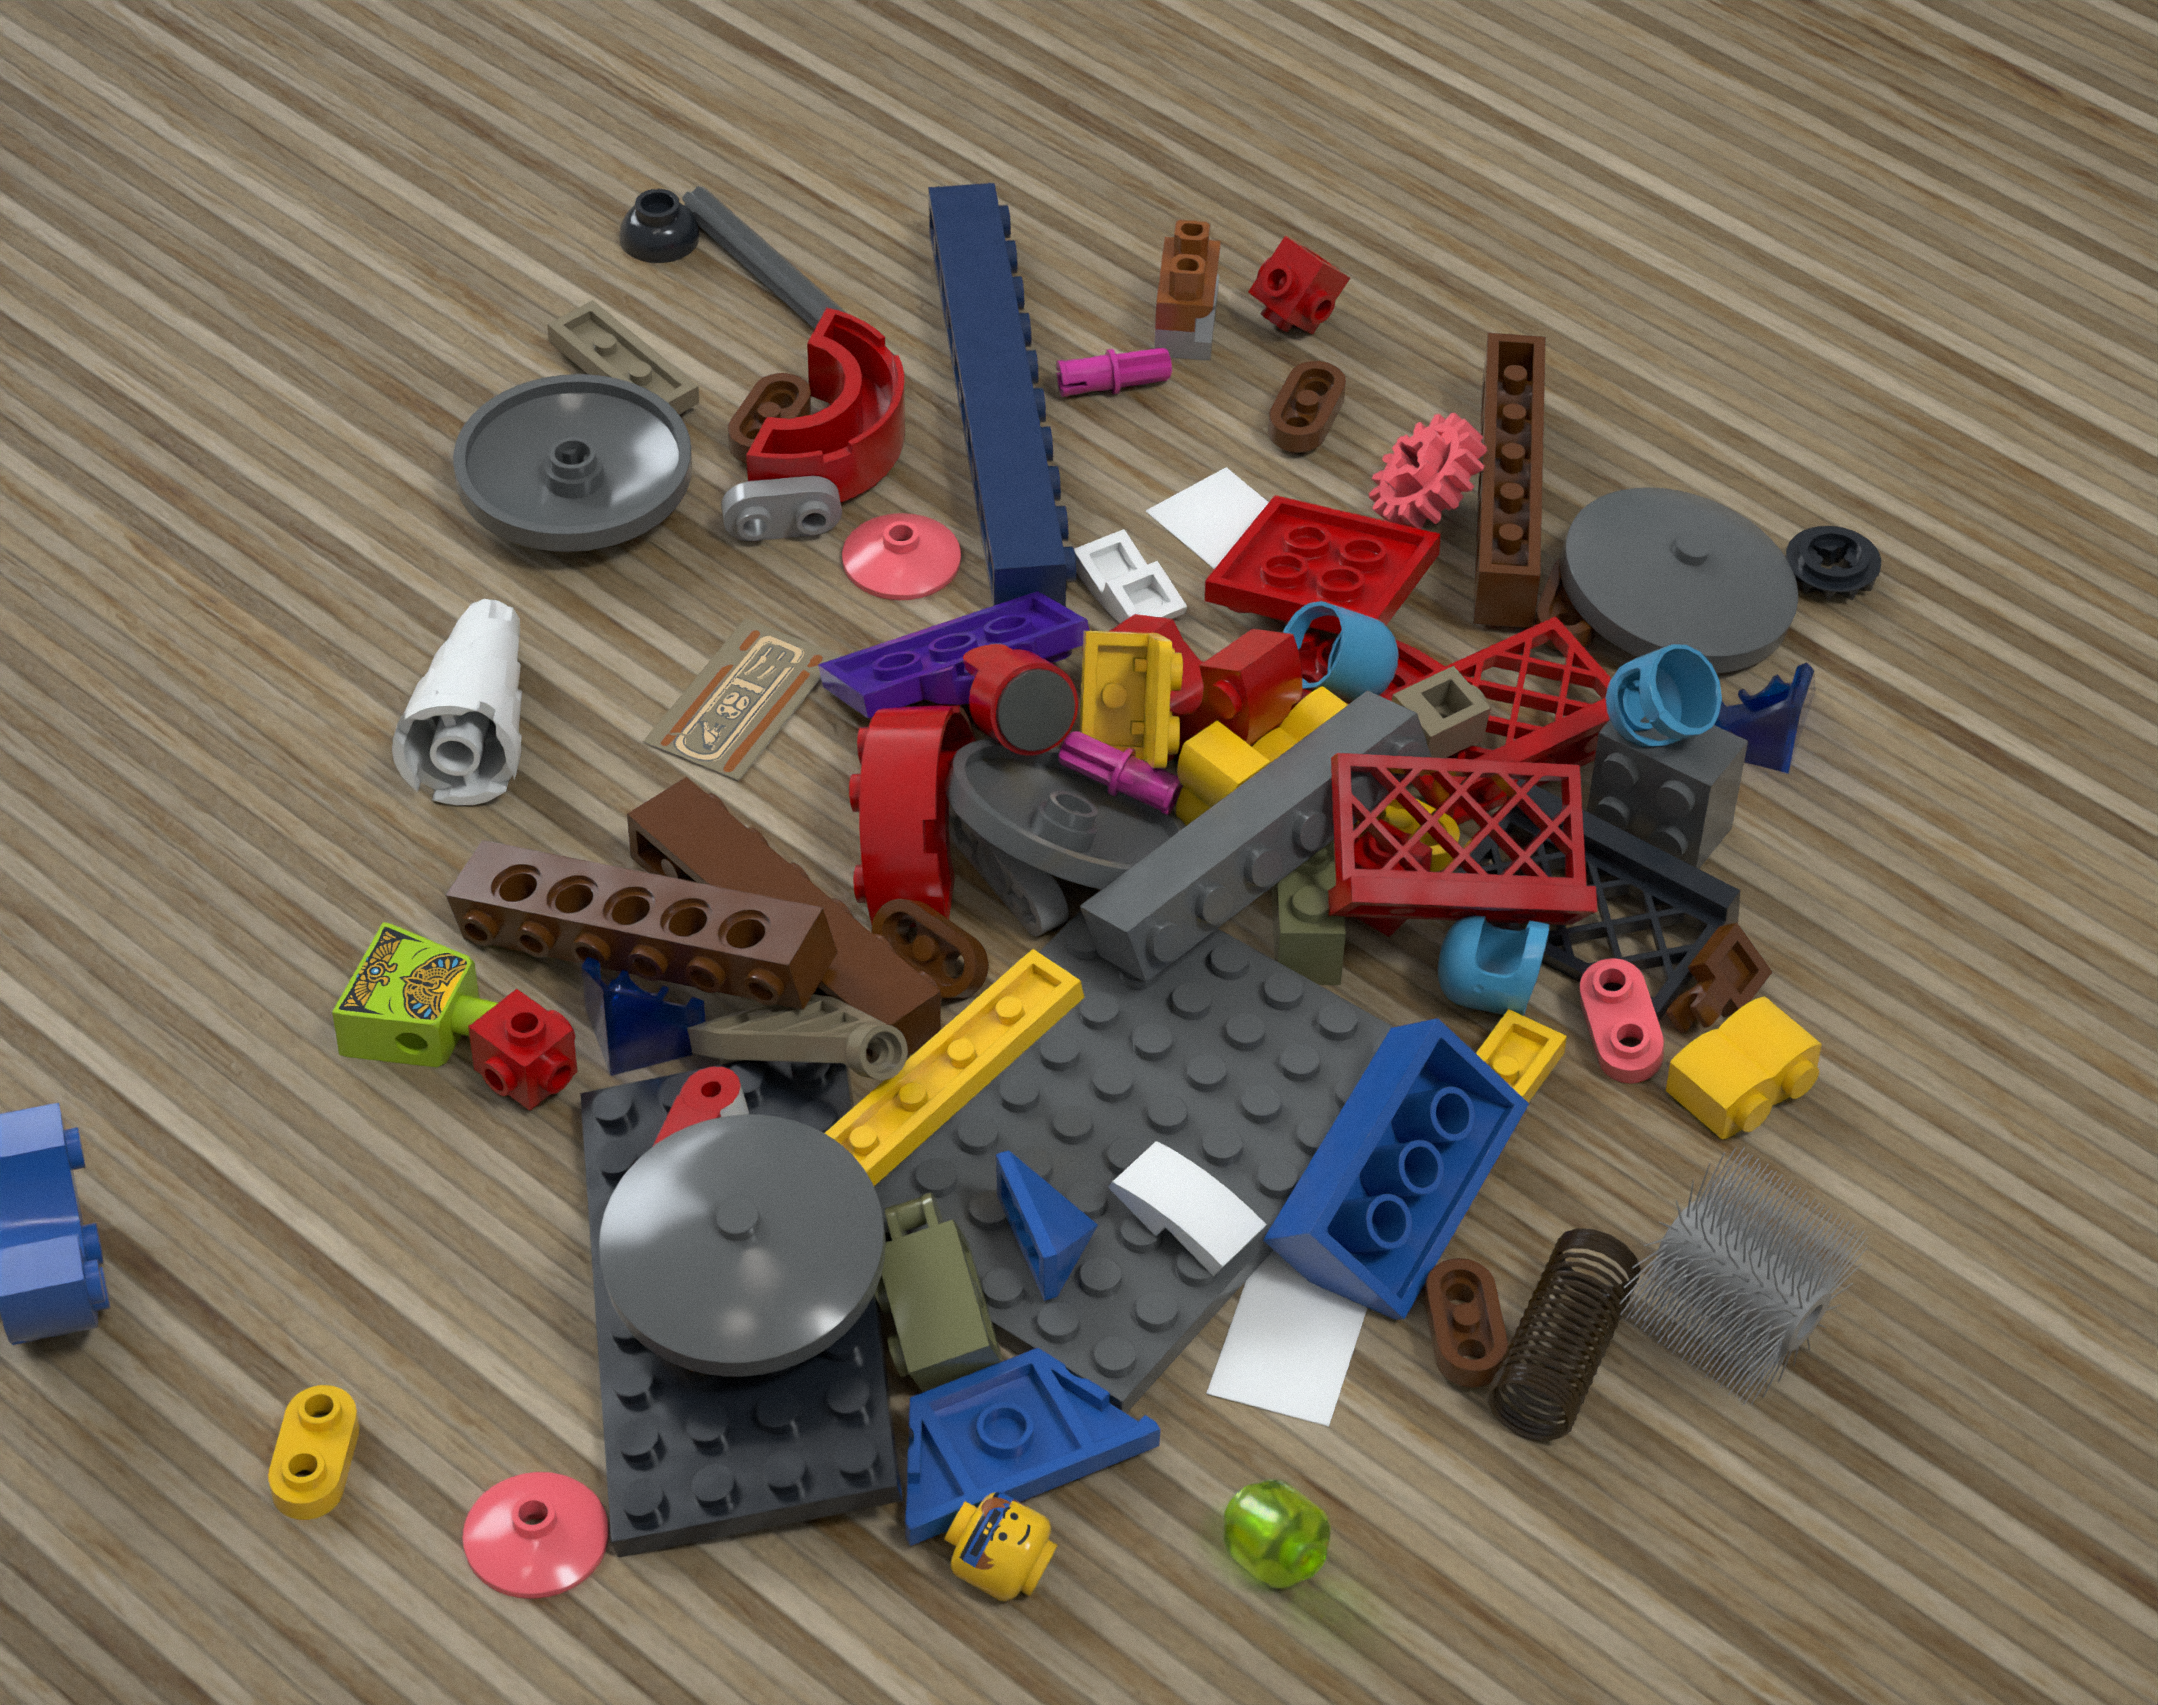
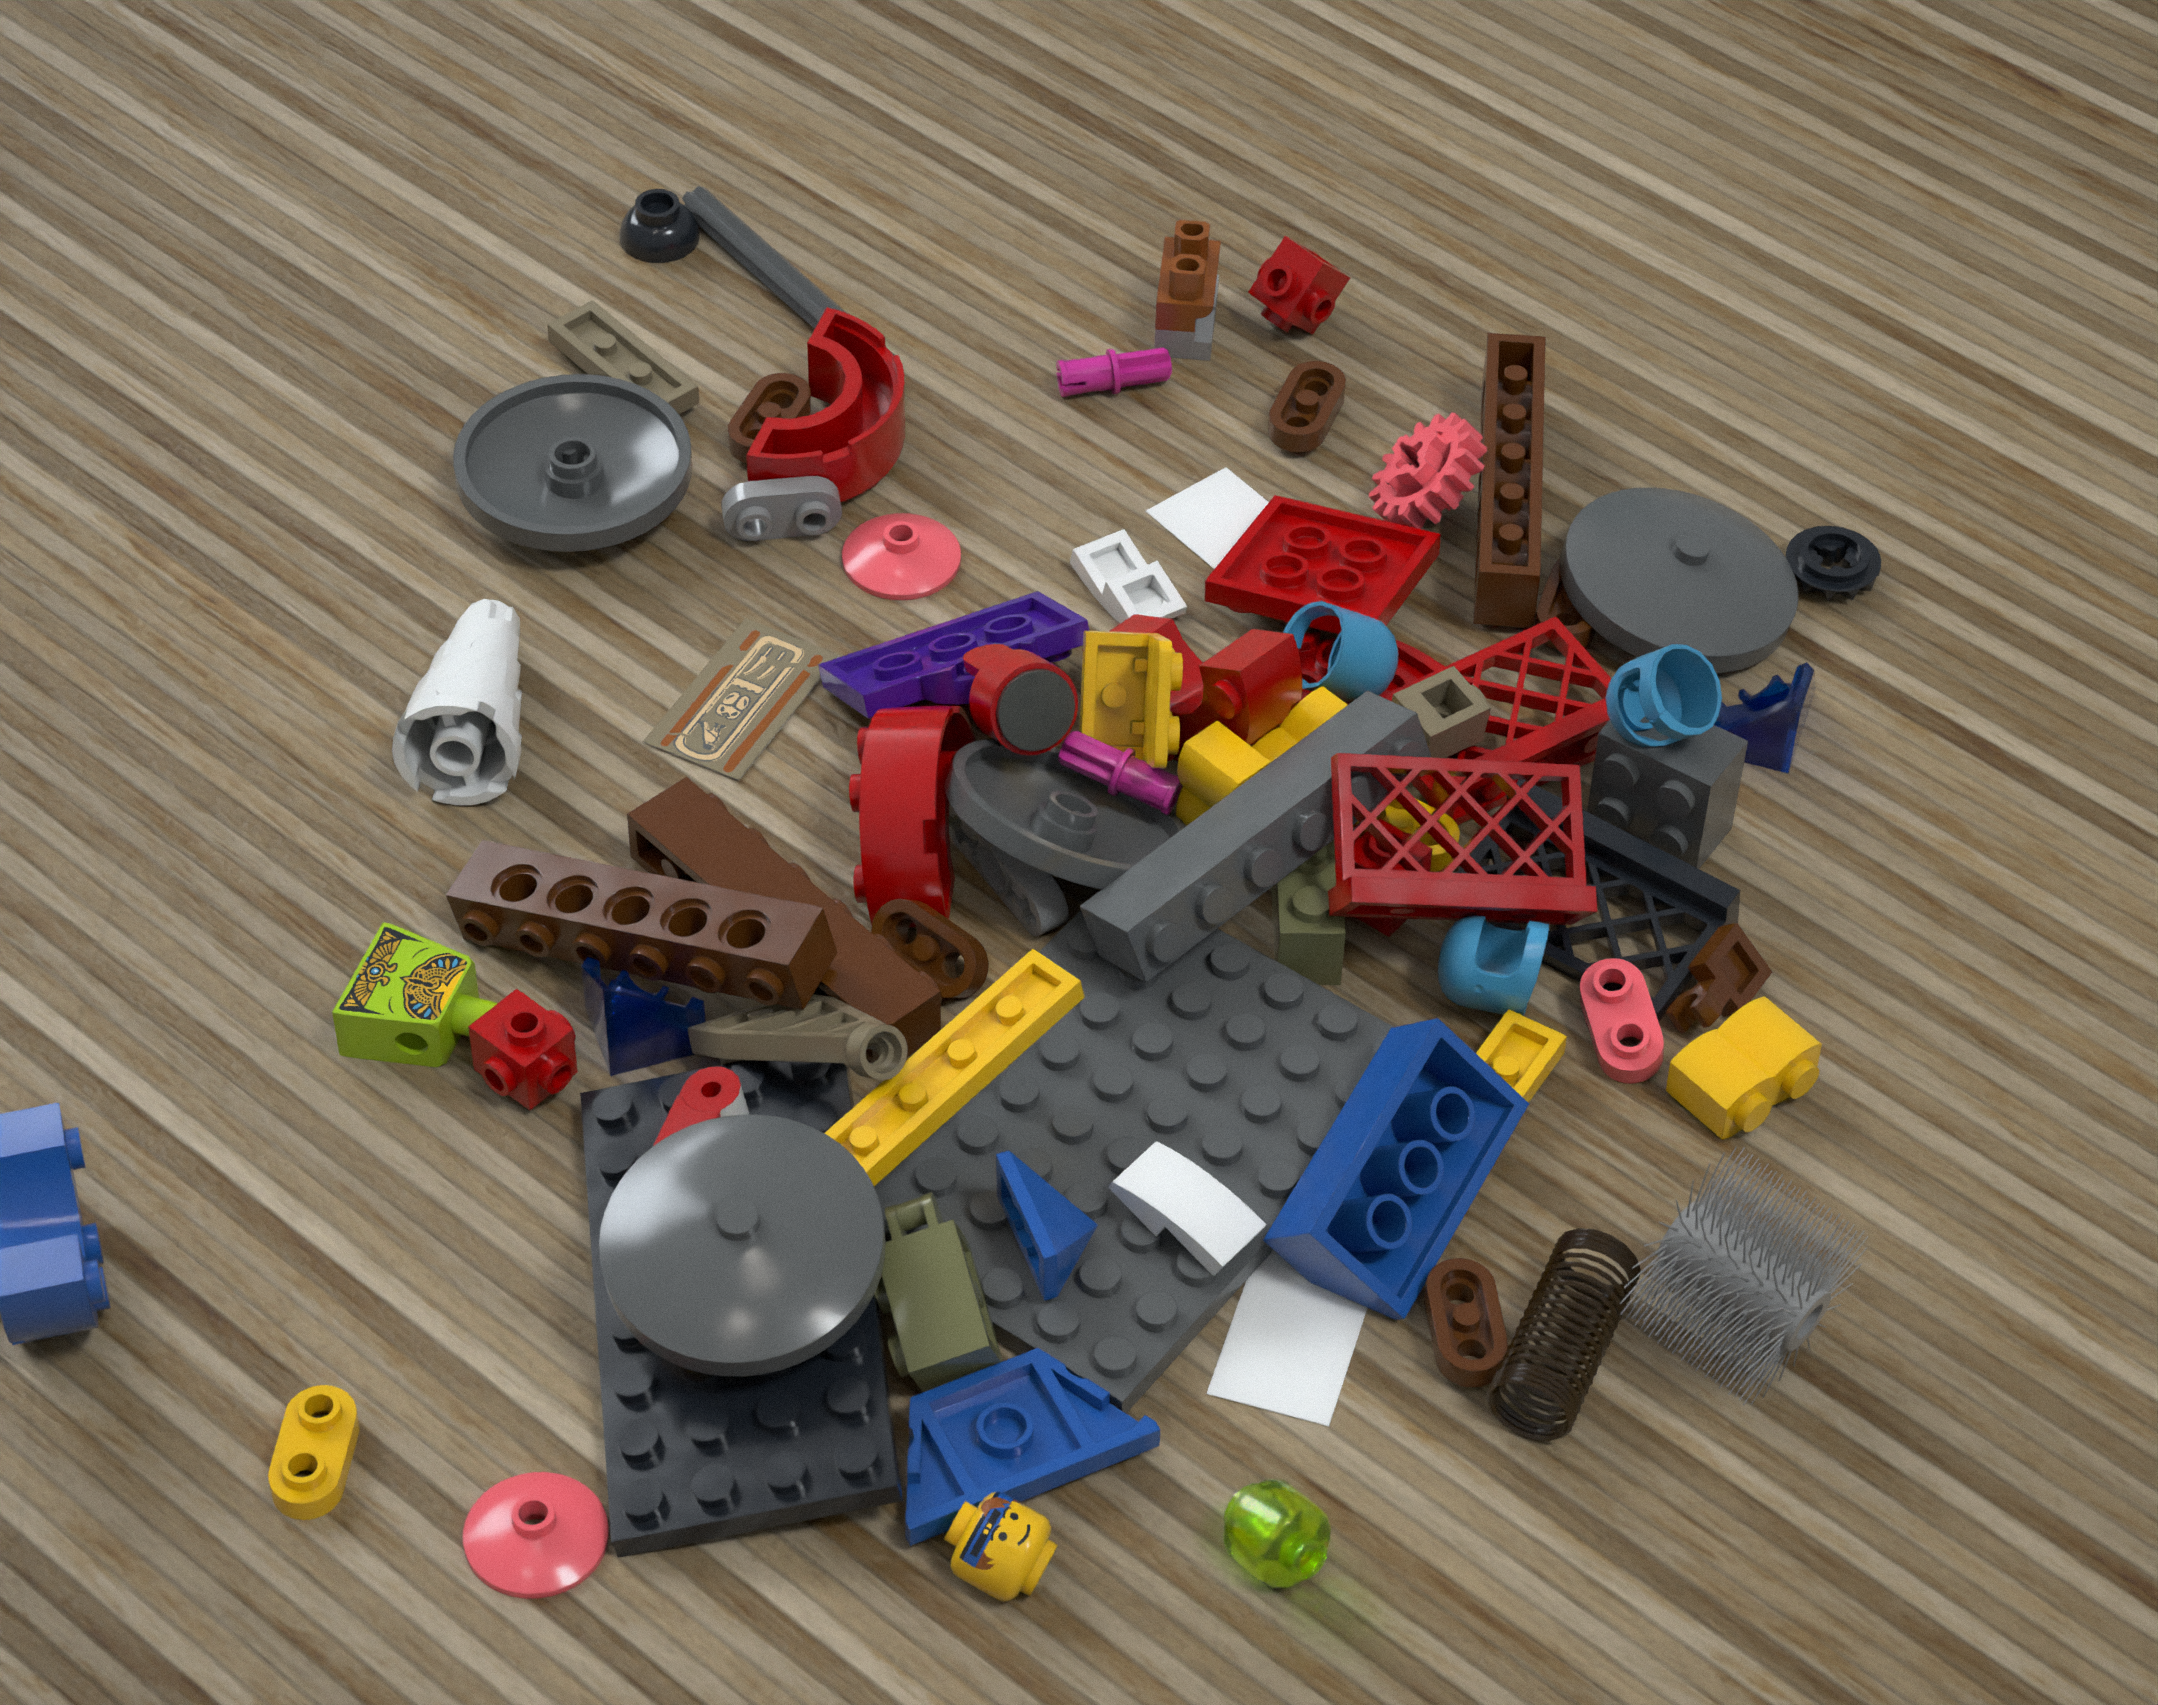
(997, 396): dark blue brick -> none

